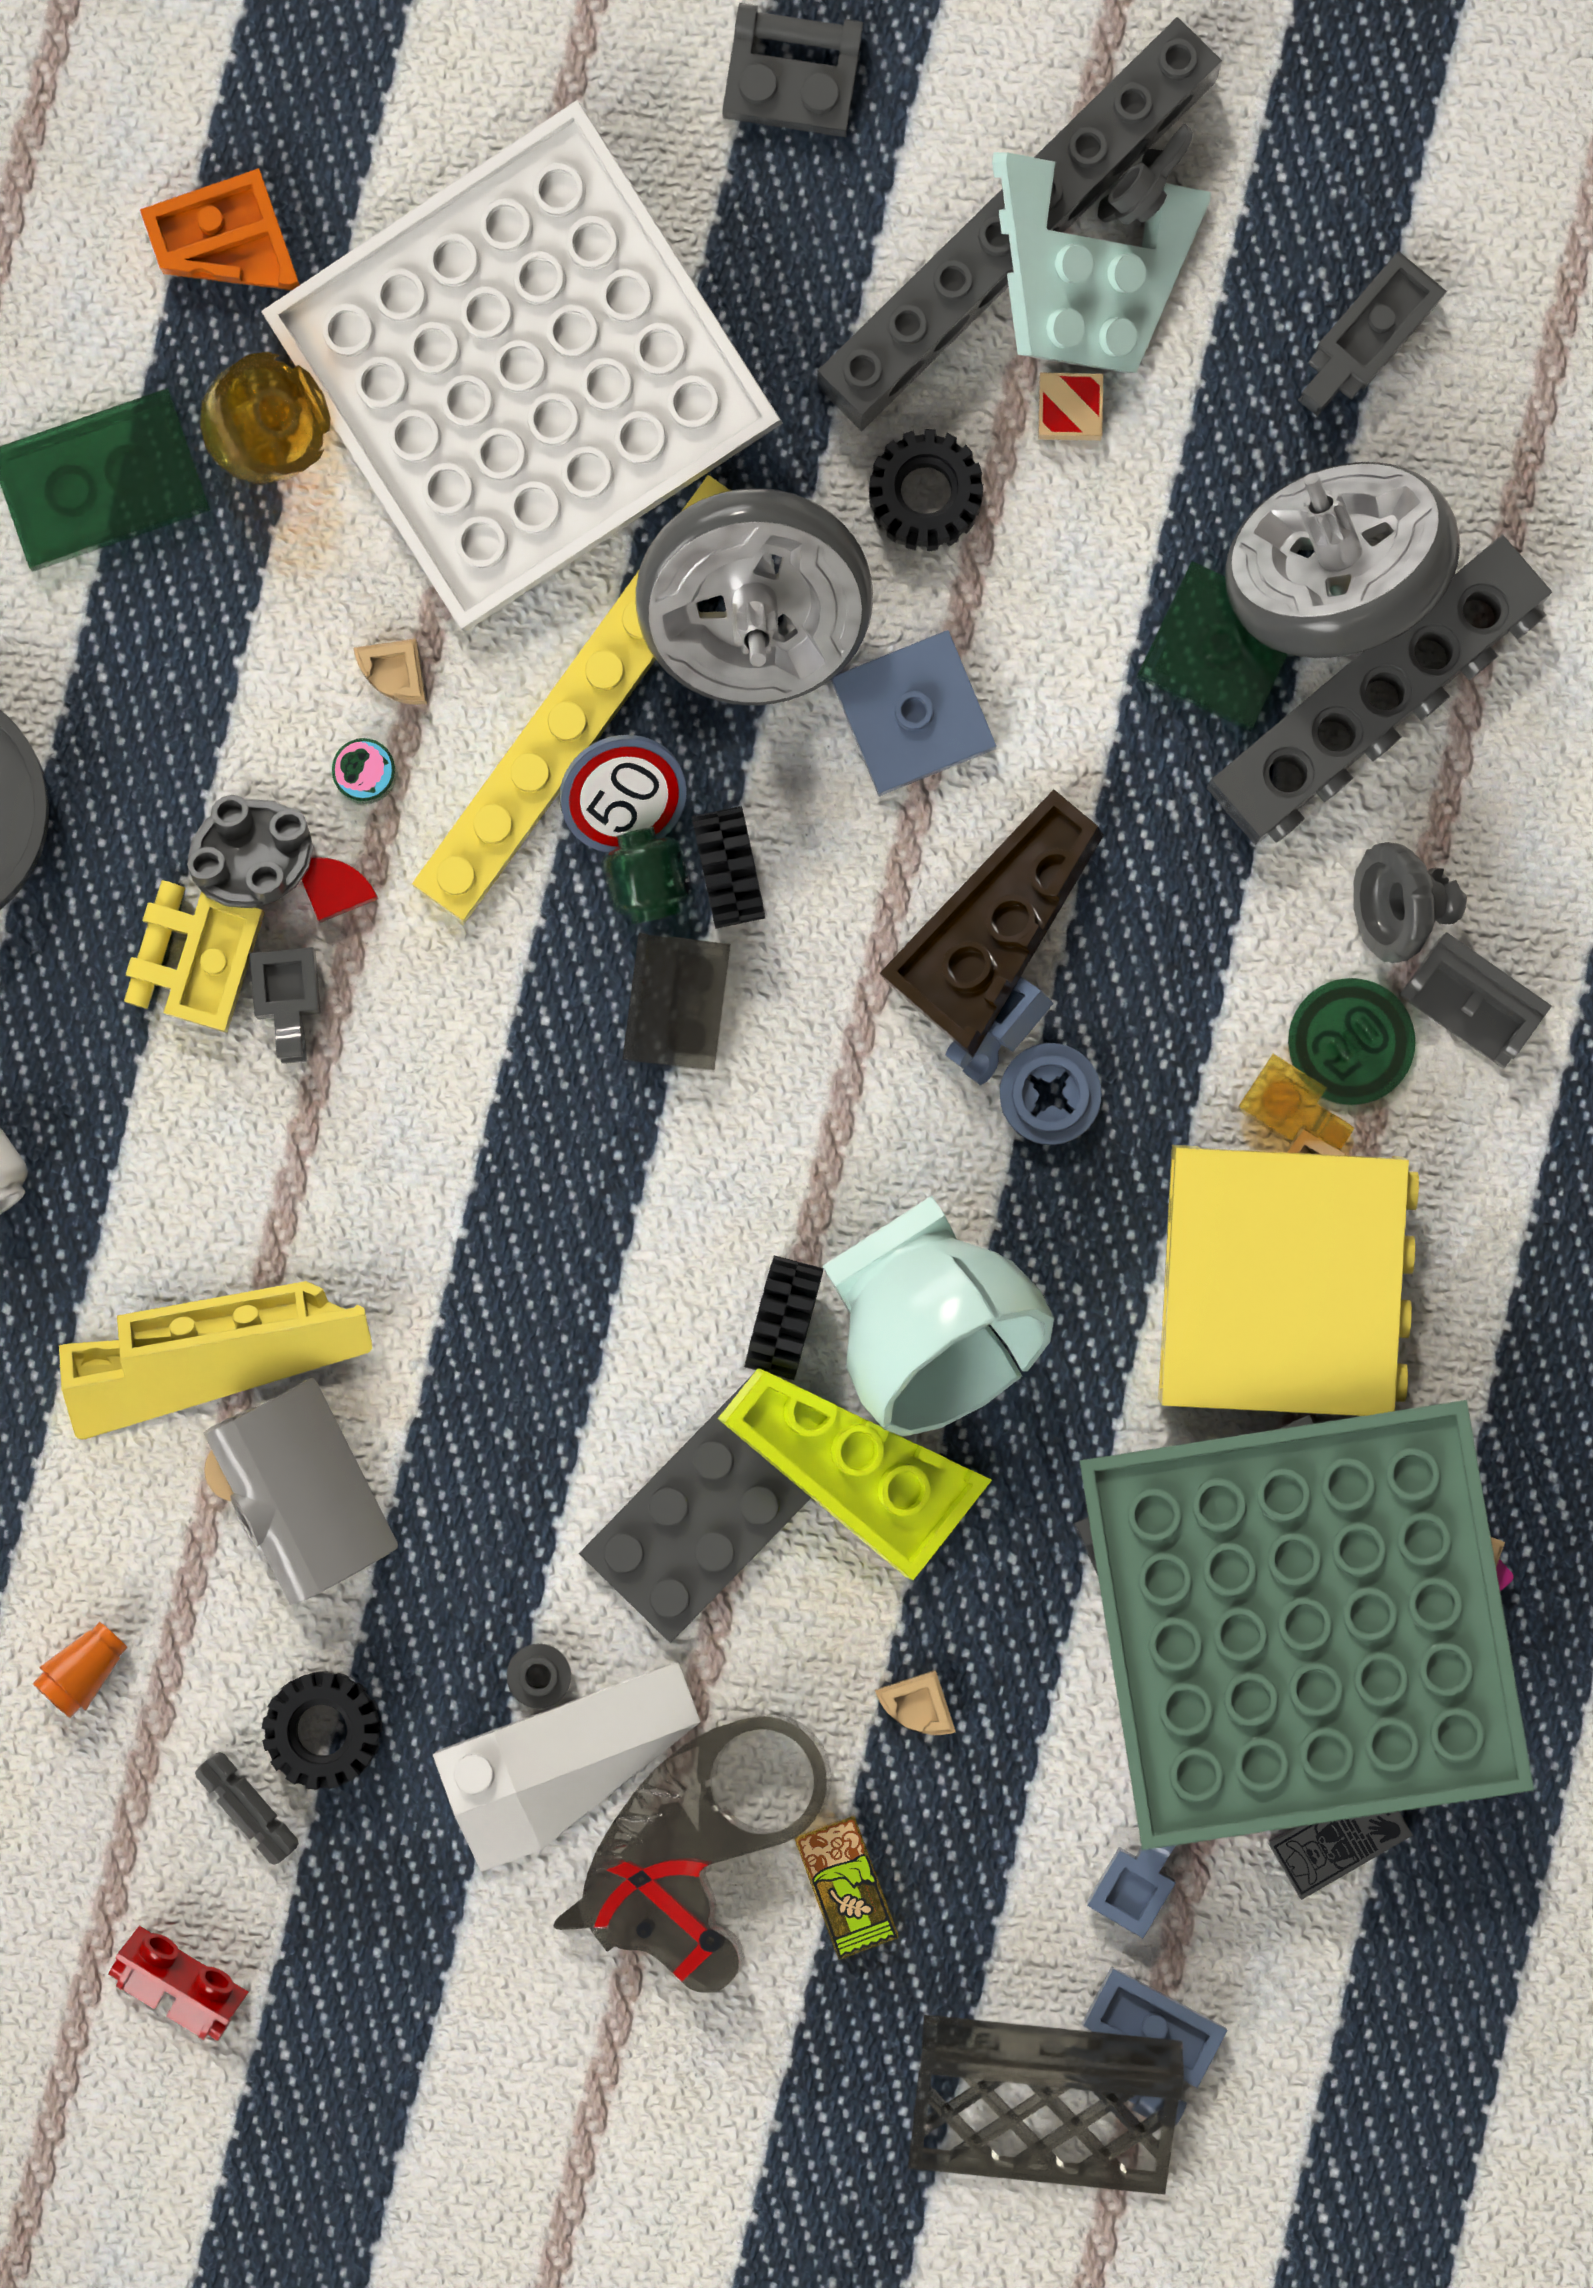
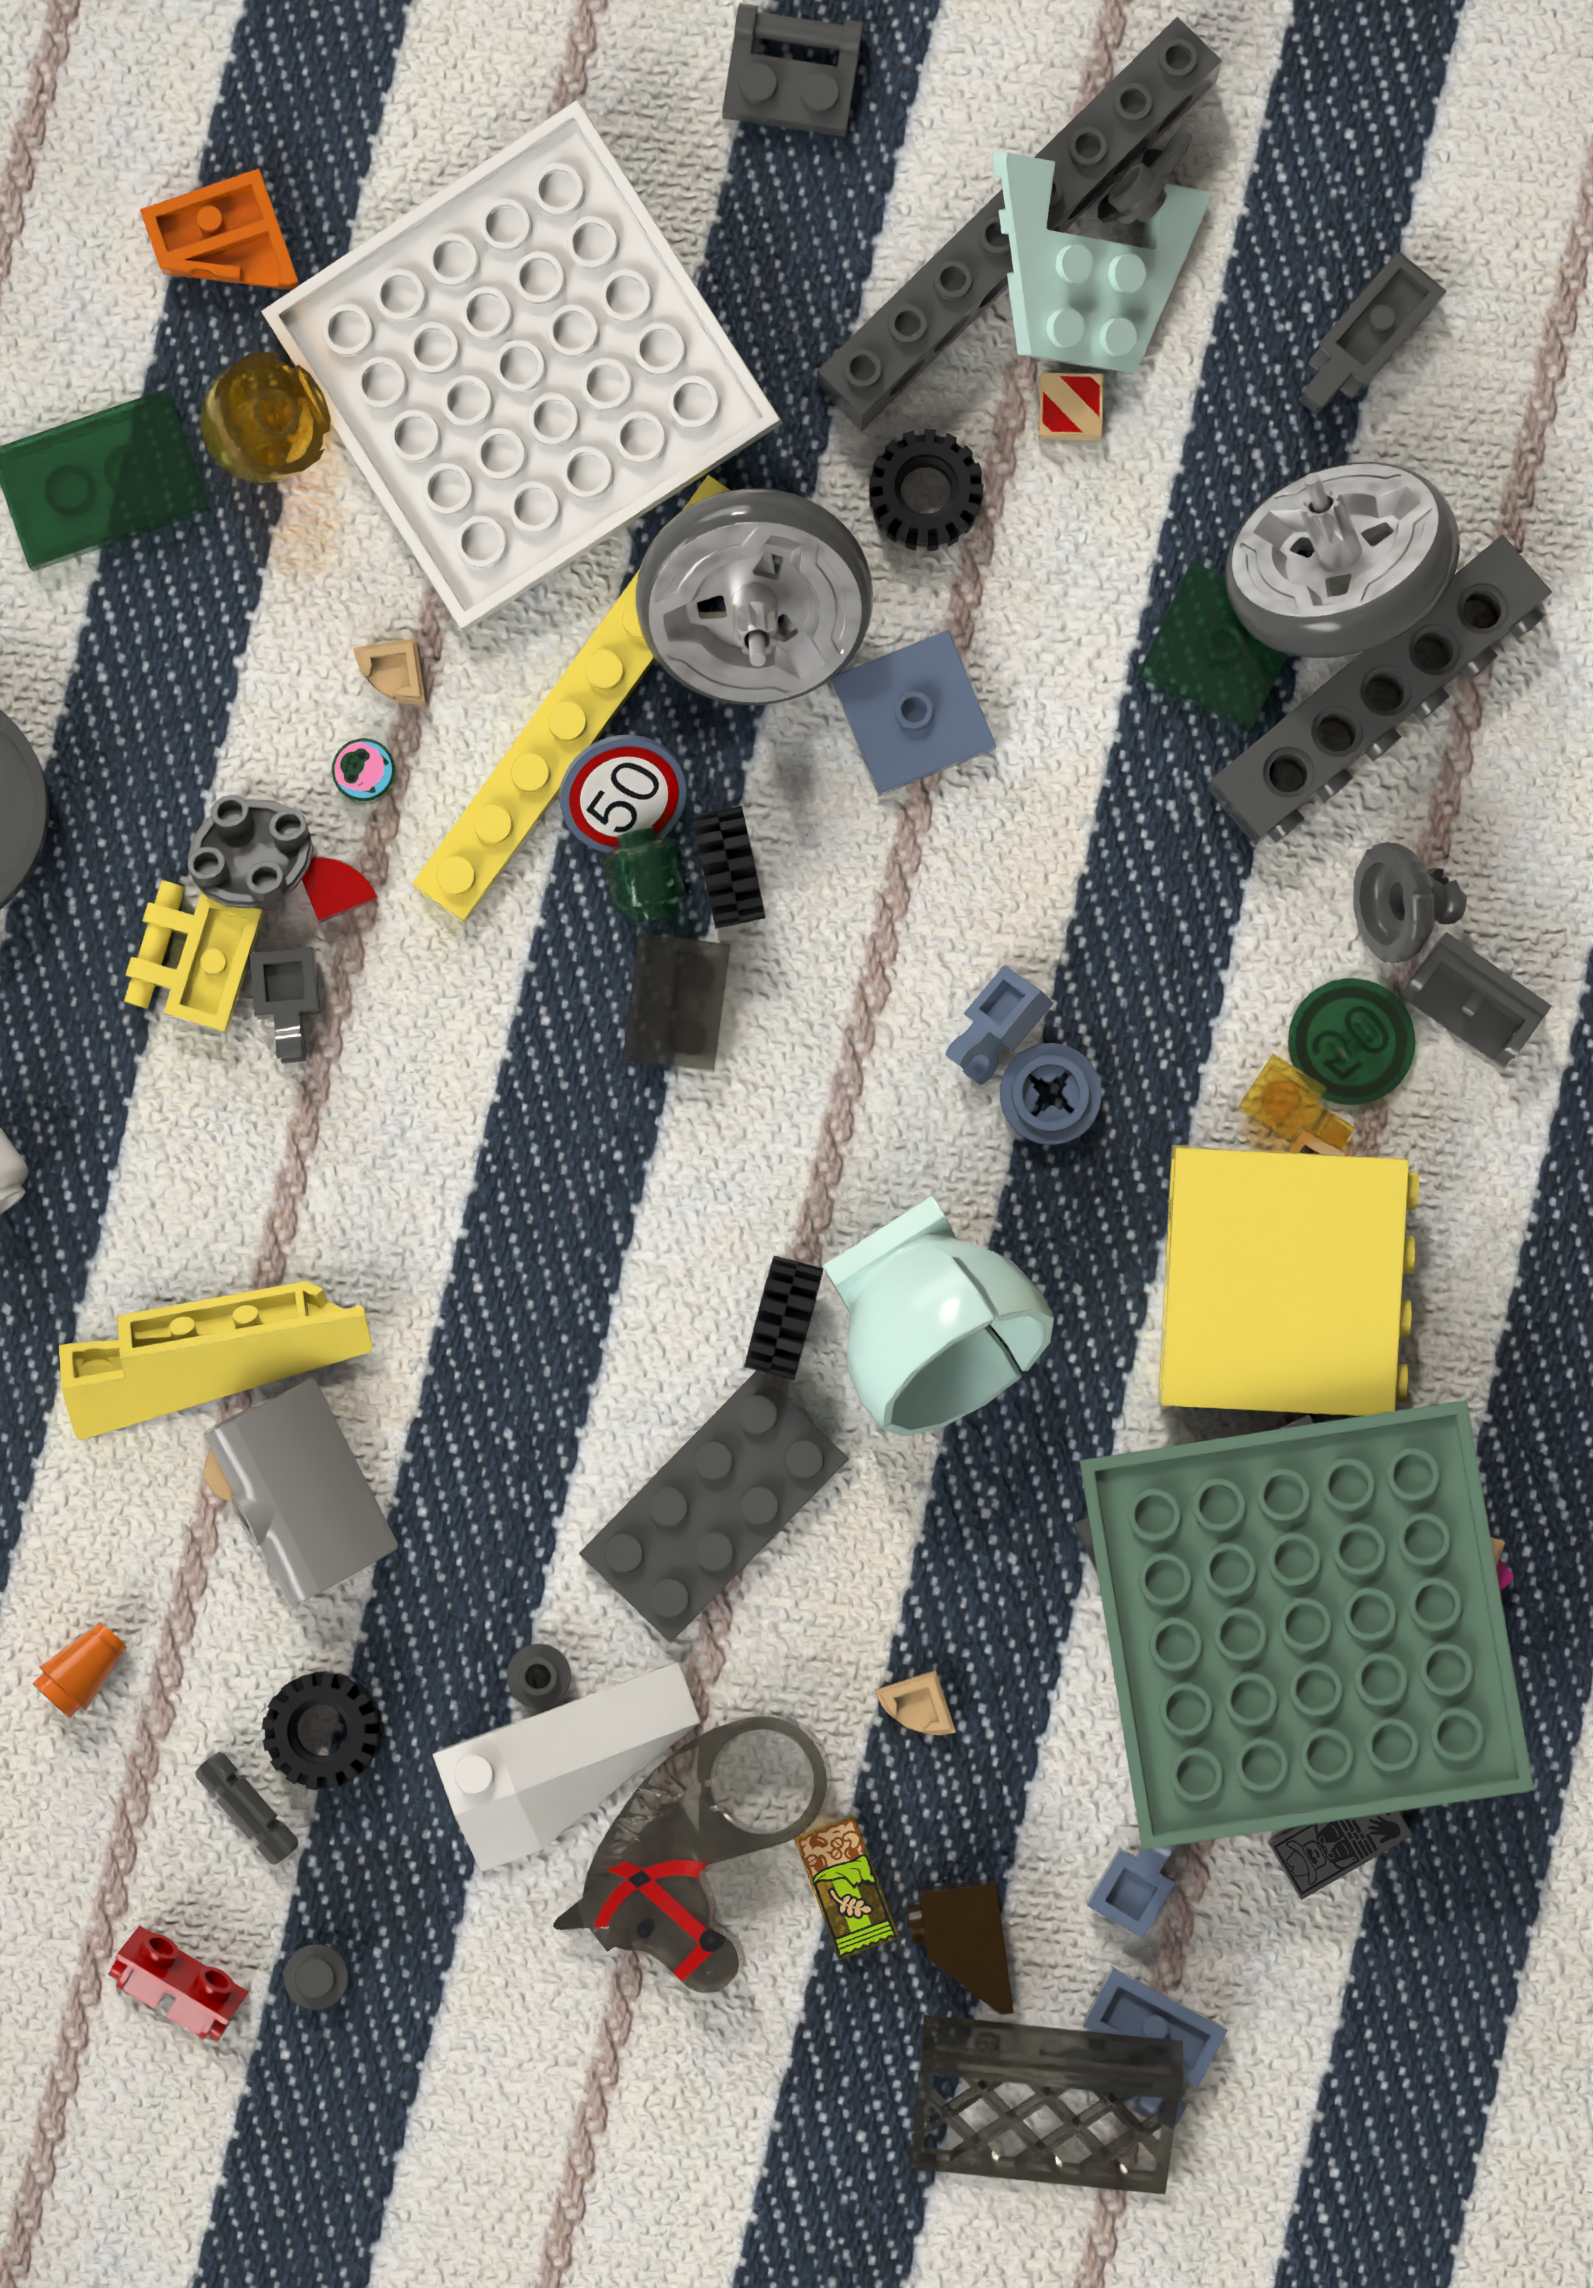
(316, 1976): none -> dark grey plate
(868, 1478): neon yellow wing -> none
(965, 1937): none -> dark brown slope
(988, 931): dark brown wing -> none

